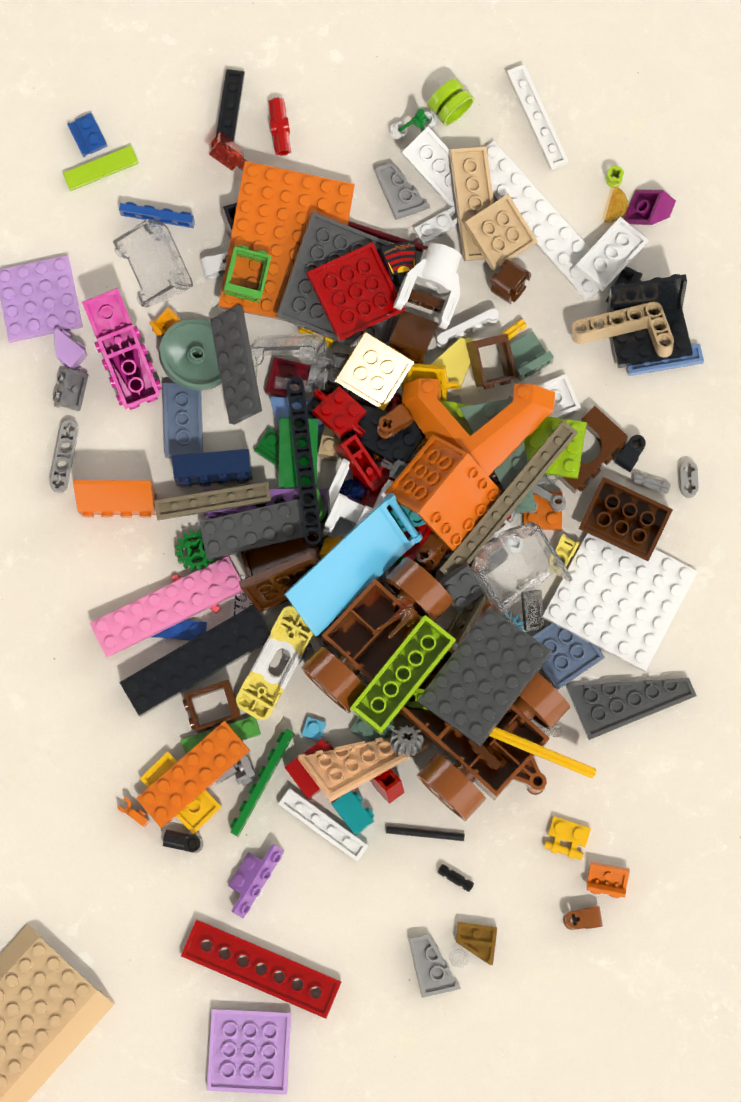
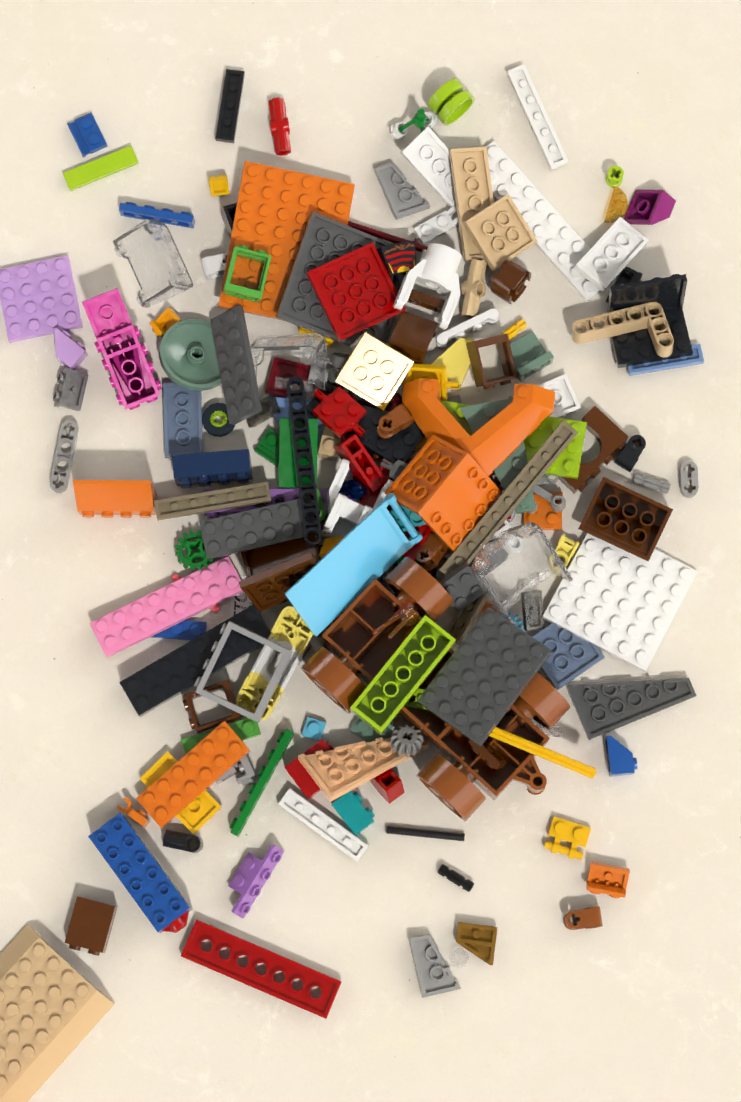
(90, 925): none -> reddish brown brick
(141, 875): none -> blue piece
(209, 419): none -> black bush
(217, 648): none -> light grey window
(219, 185): none -> yellow tile
(221, 149): clear red torso -> none
(249, 1051): lavender plate -> none
(269, 409): none -> clear smoke plate
(473, 288): none -> tan piece
(619, 758): none -> blue slope

